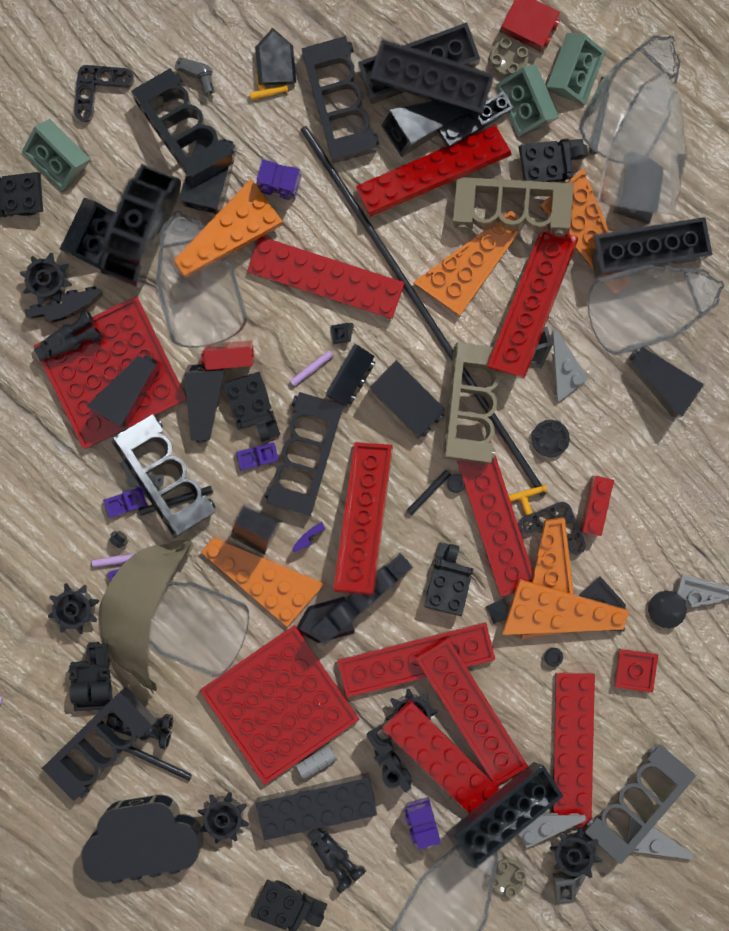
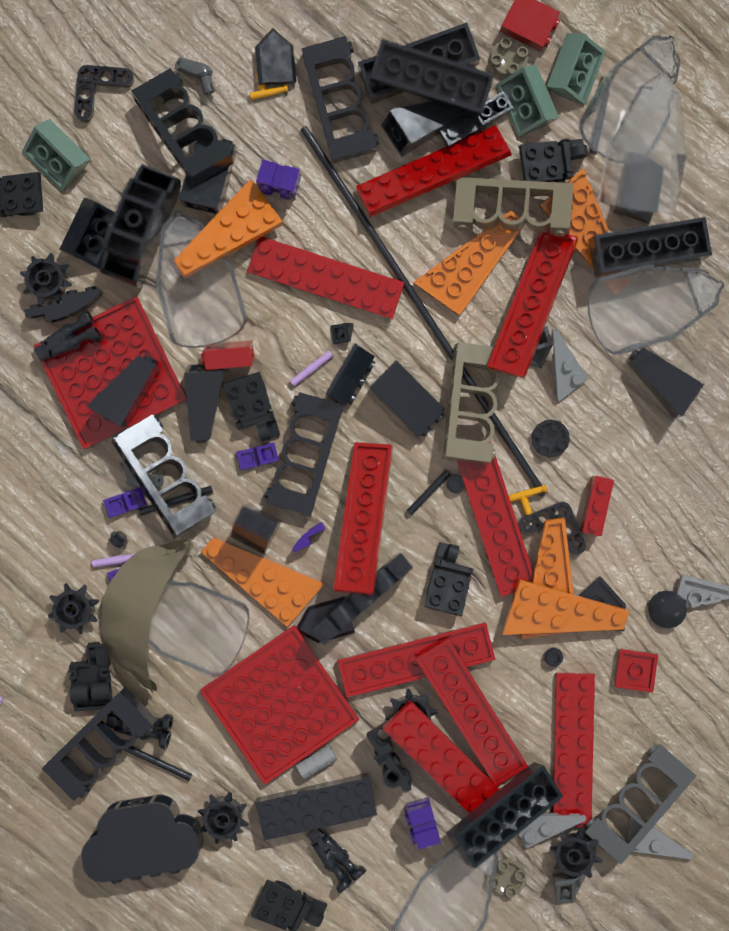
(498, 611): black slope -> none

